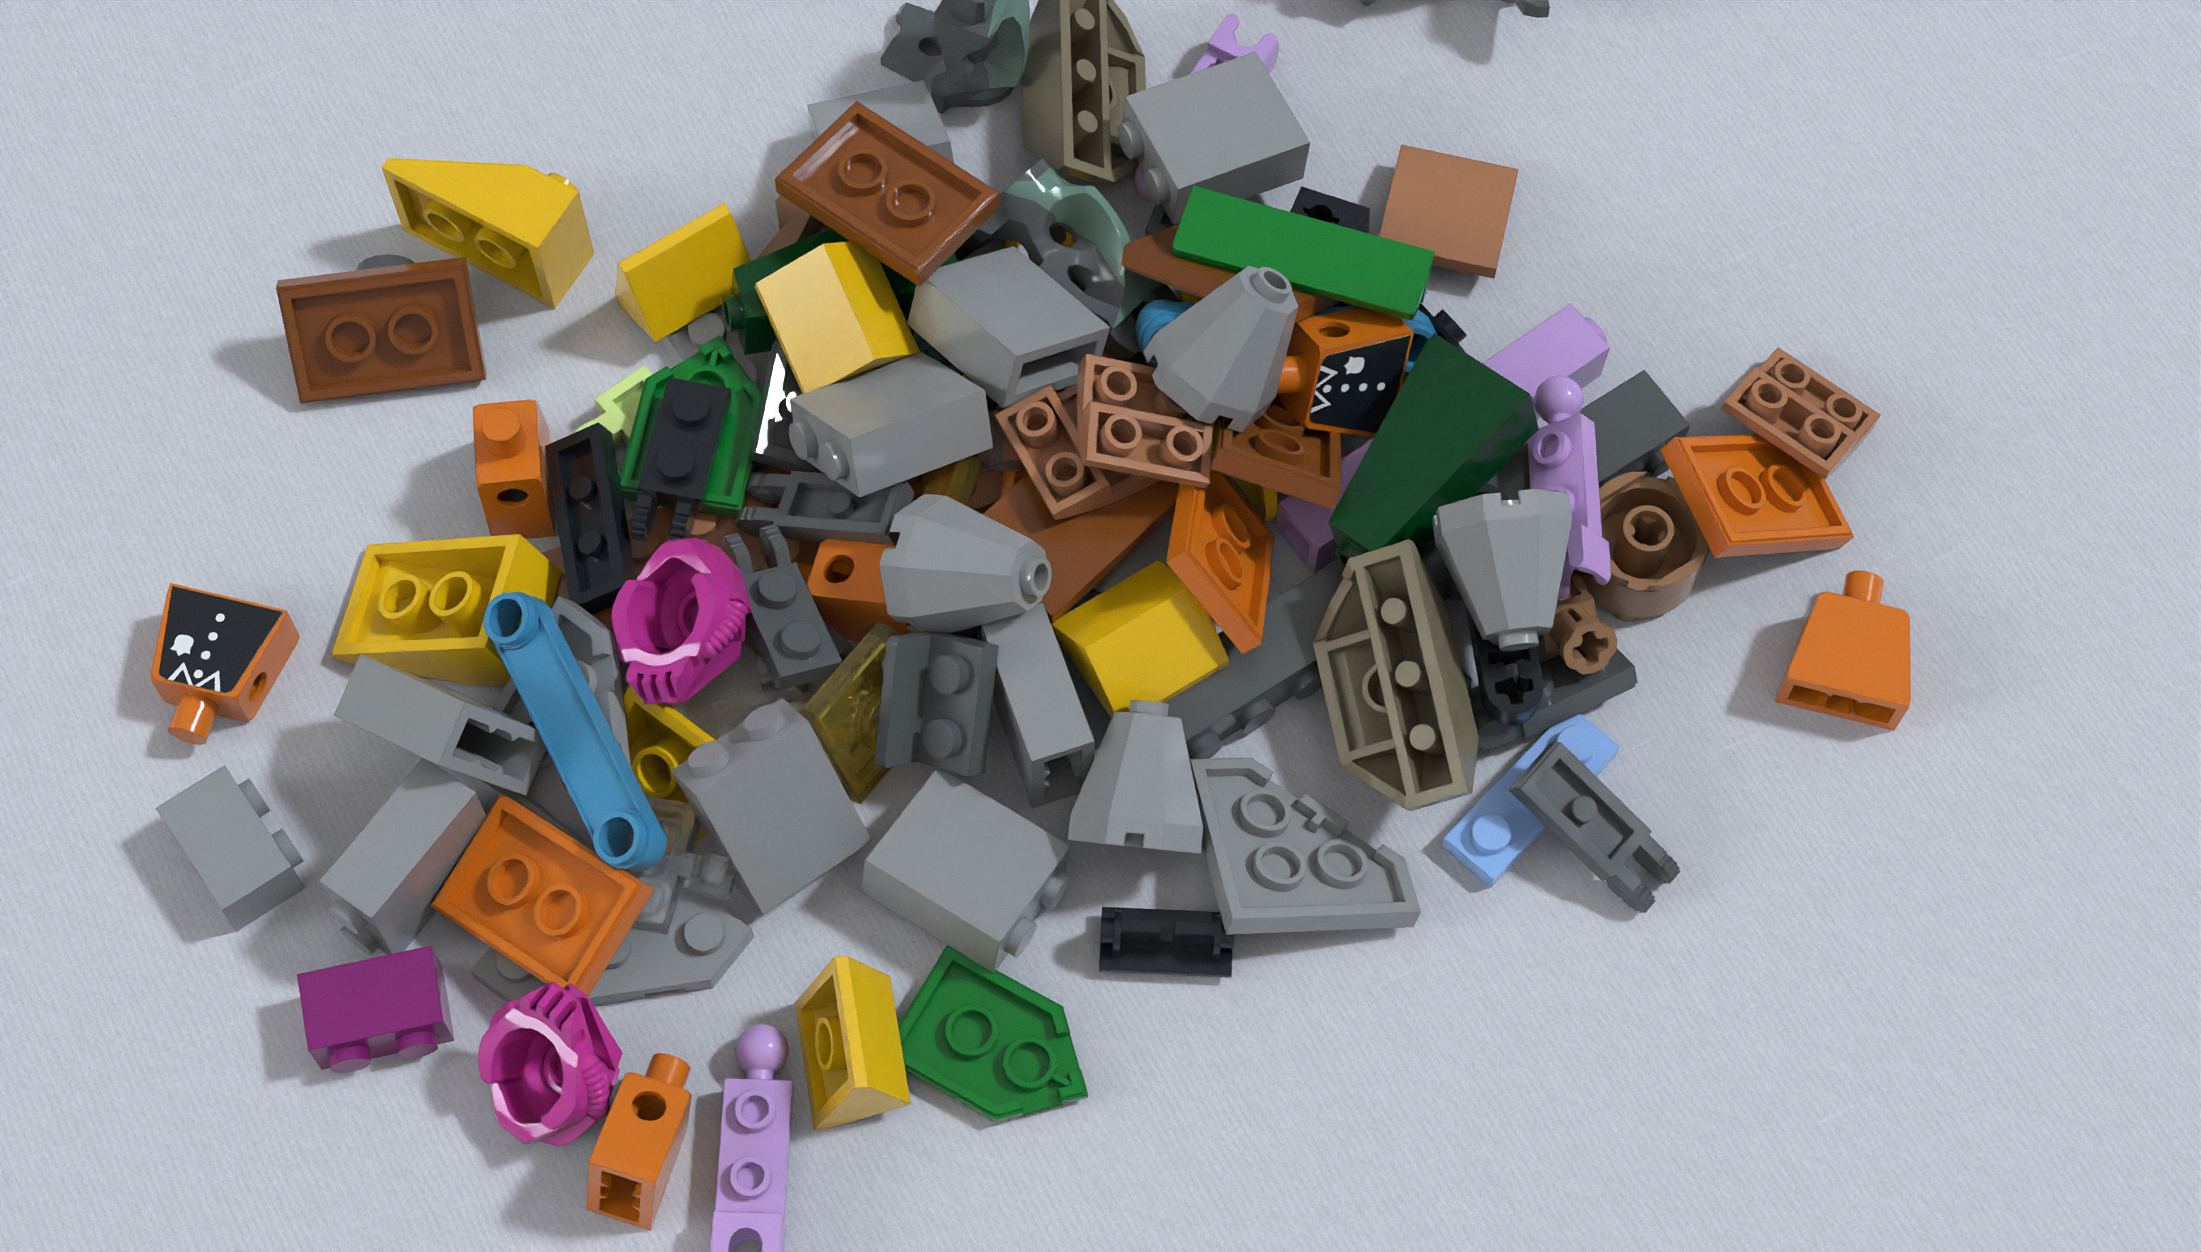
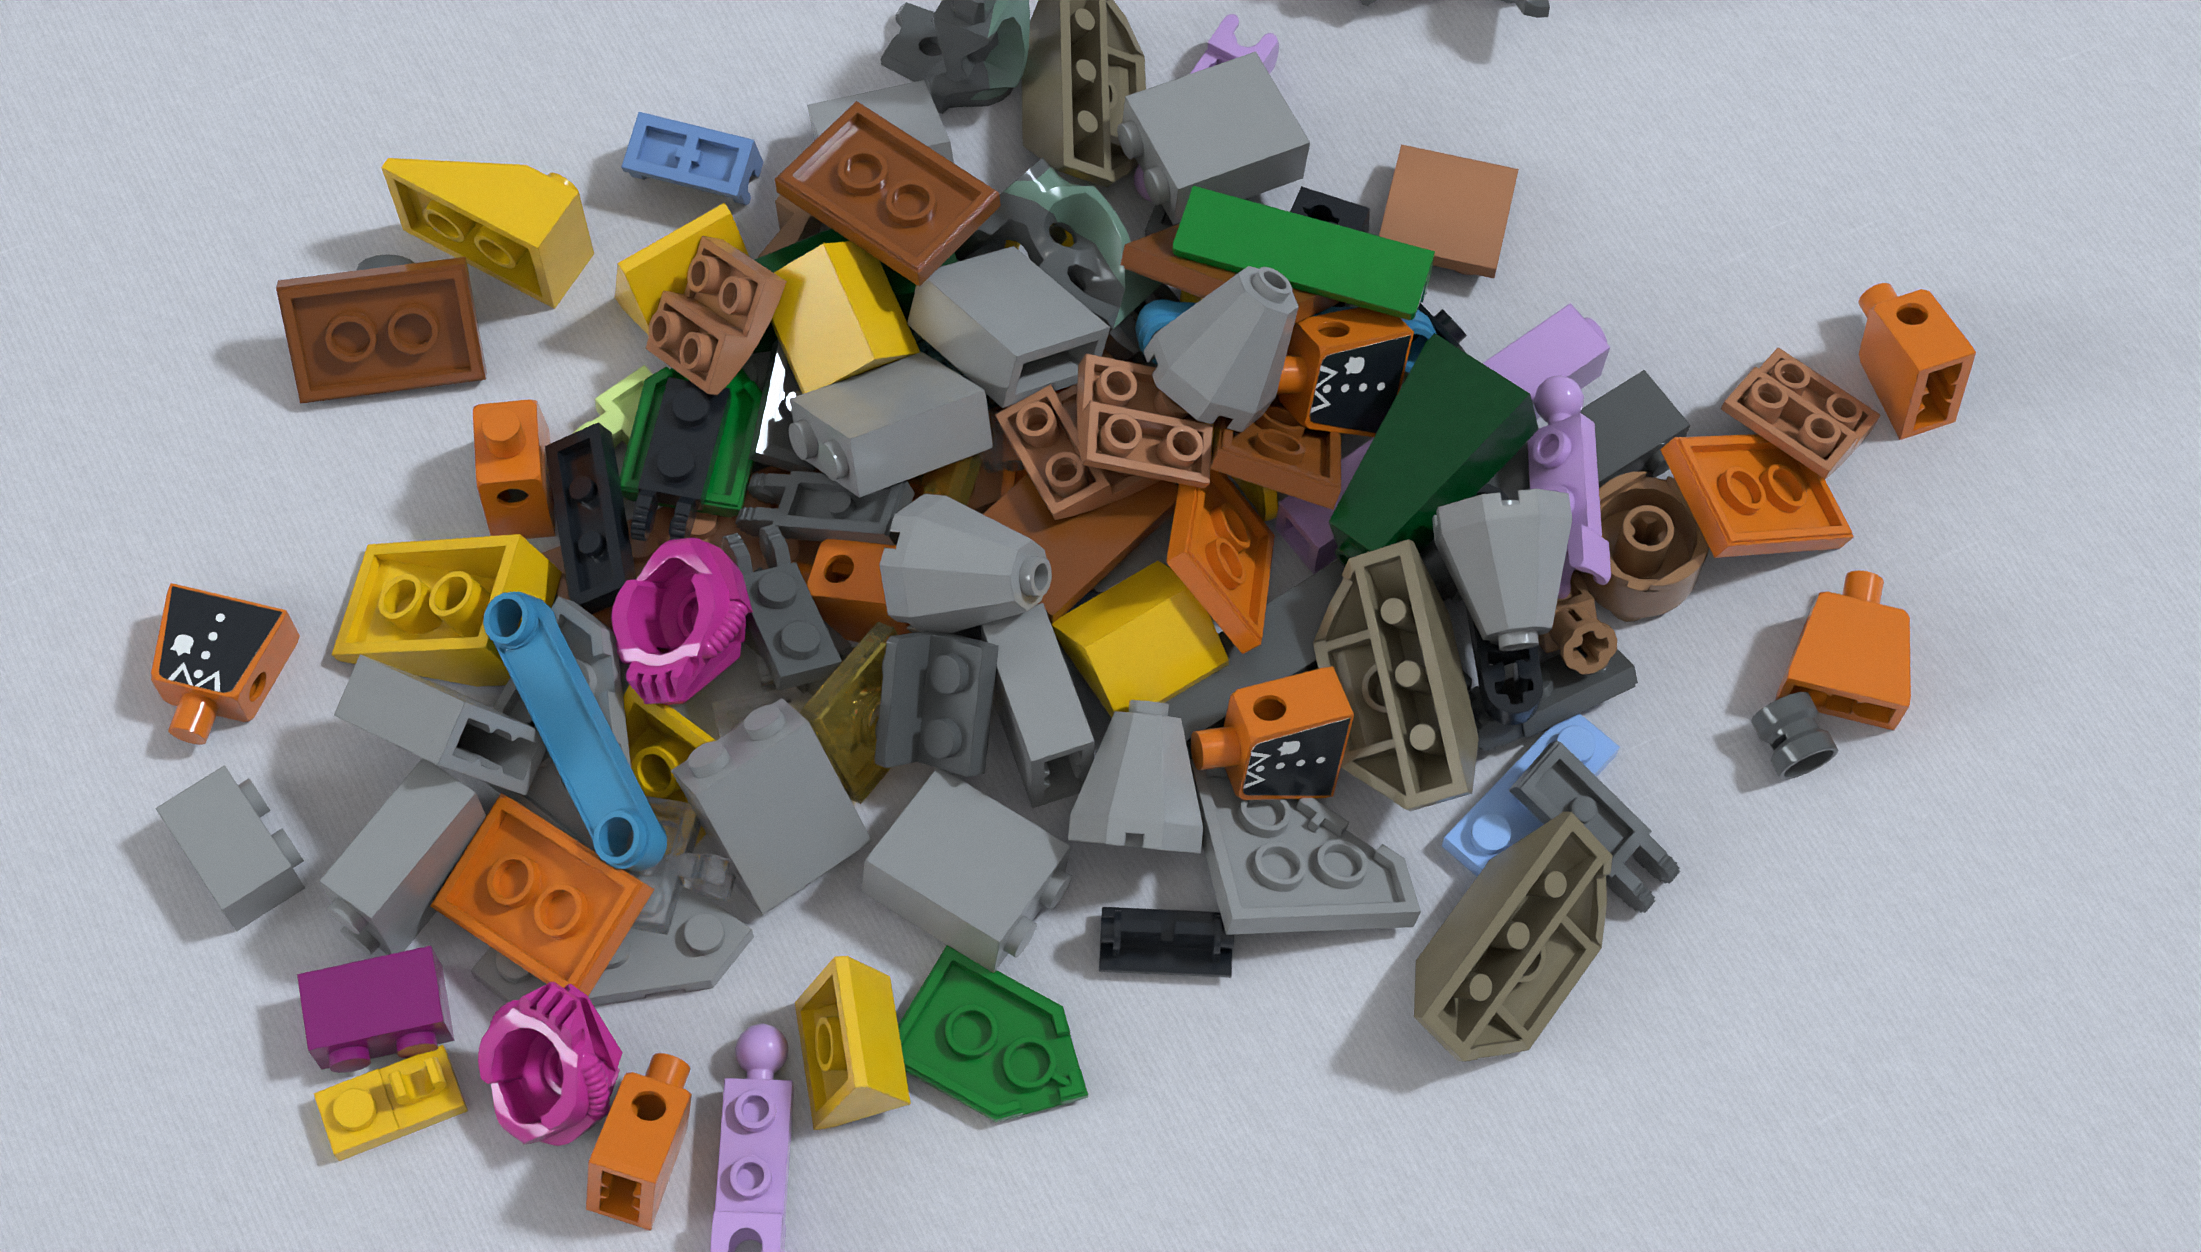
(390, 1103): none -> yellow plate
(692, 157): none -> medium blue hinge
(718, 318): none -> nougat slope
(1281, 737): none -> orange torso
(1515, 943): none -> dark tan wedge
(1794, 735): none -> dark grey wheel
(1914, 358): none -> orange torso

